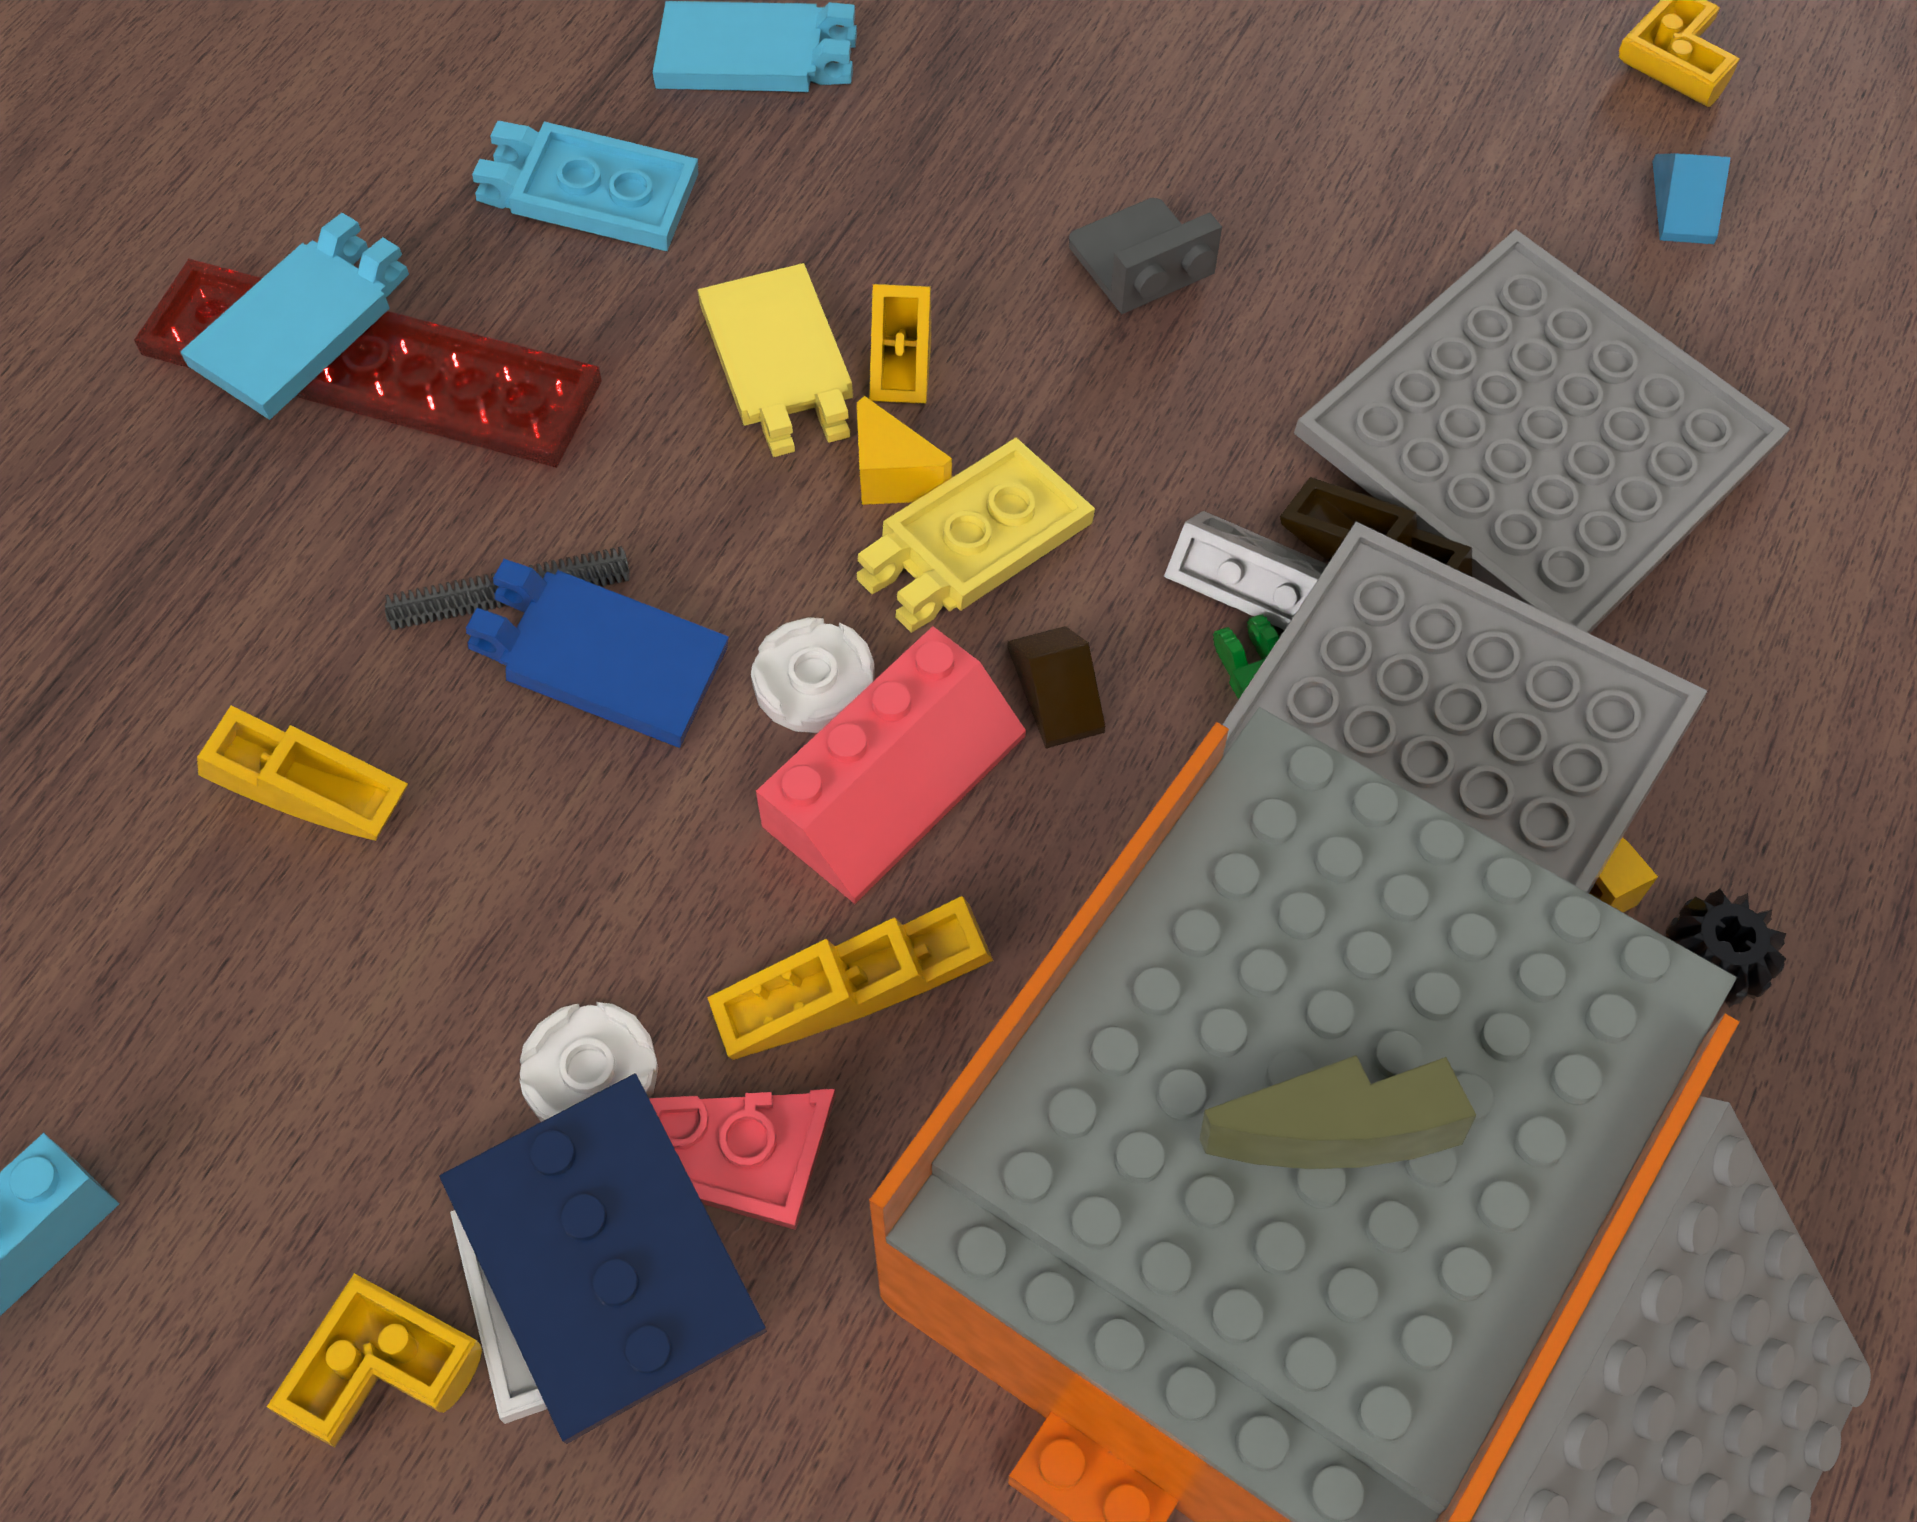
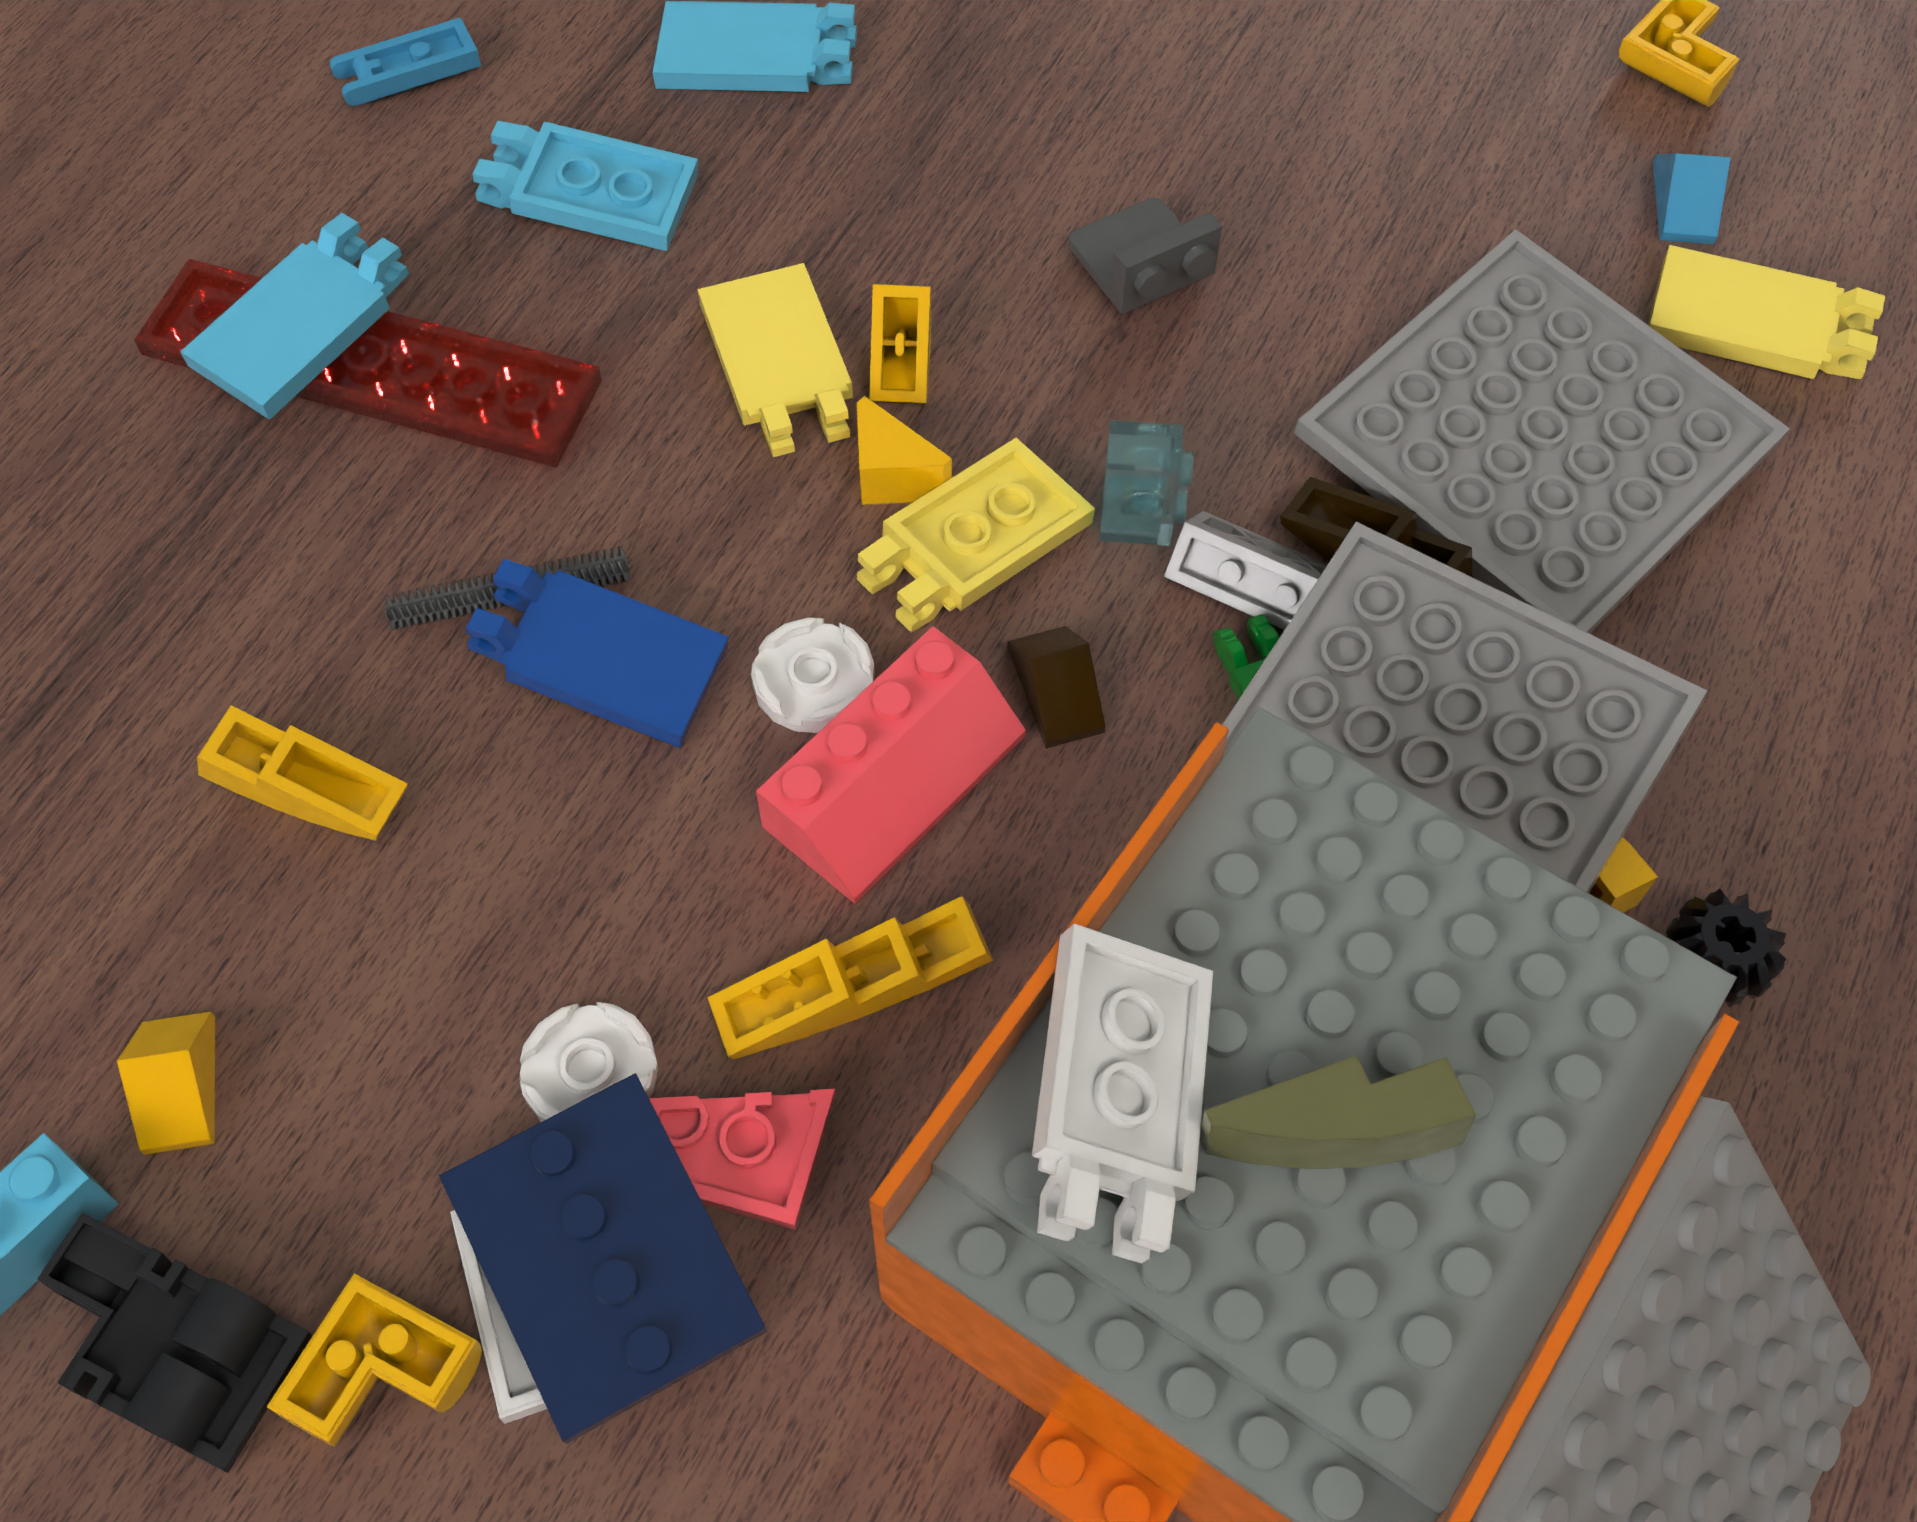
(170, 1344): none -> black plate
(171, 1082): none -> yellow slope
(406, 62): none -> dark azure hinge
(1121, 1089): none -> white tile
(1144, 482): none -> clear light blue brick
(1764, 315): none -> light yellow tile

